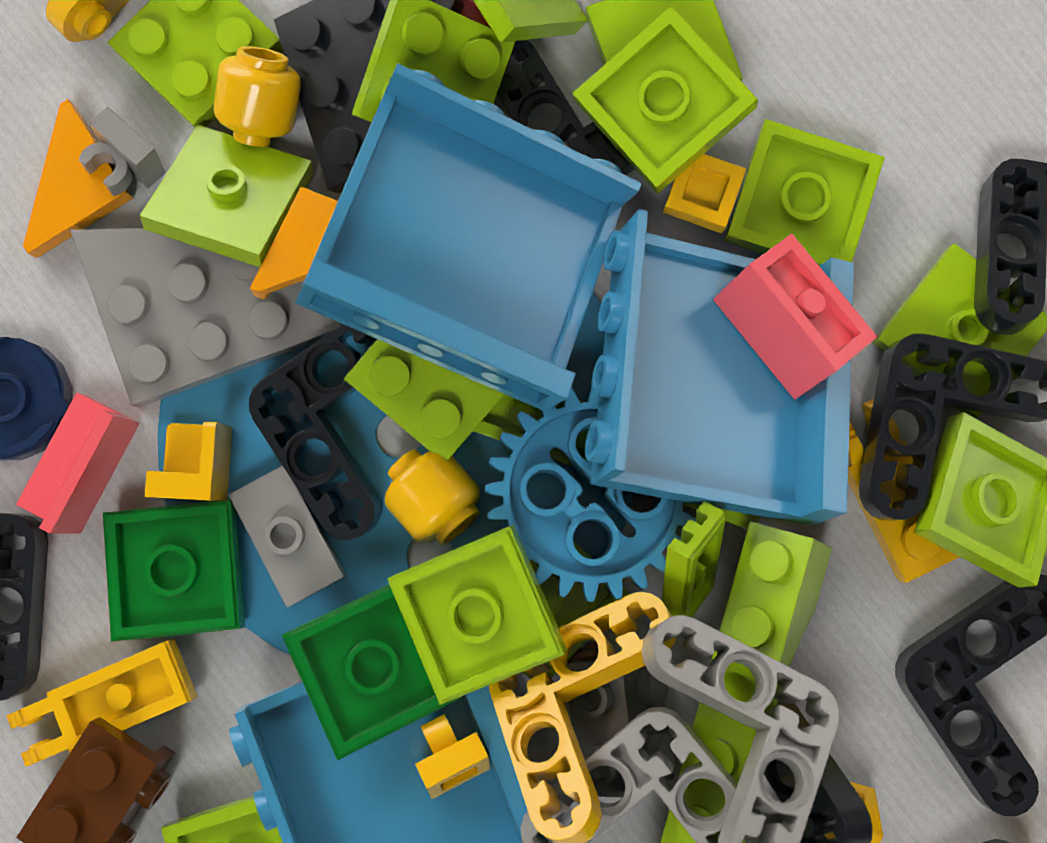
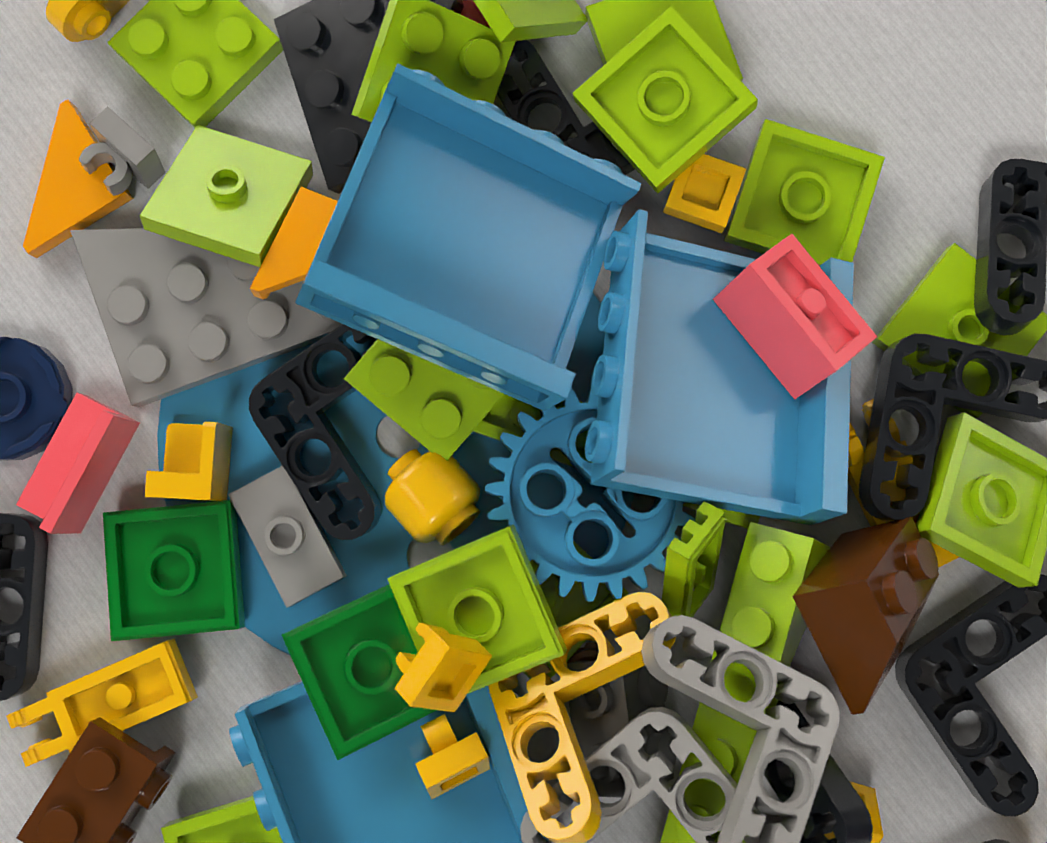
(257, 95): yellow head -> none
(441, 669): none -> yellow tile
(866, 603): none -> reddish brown slope

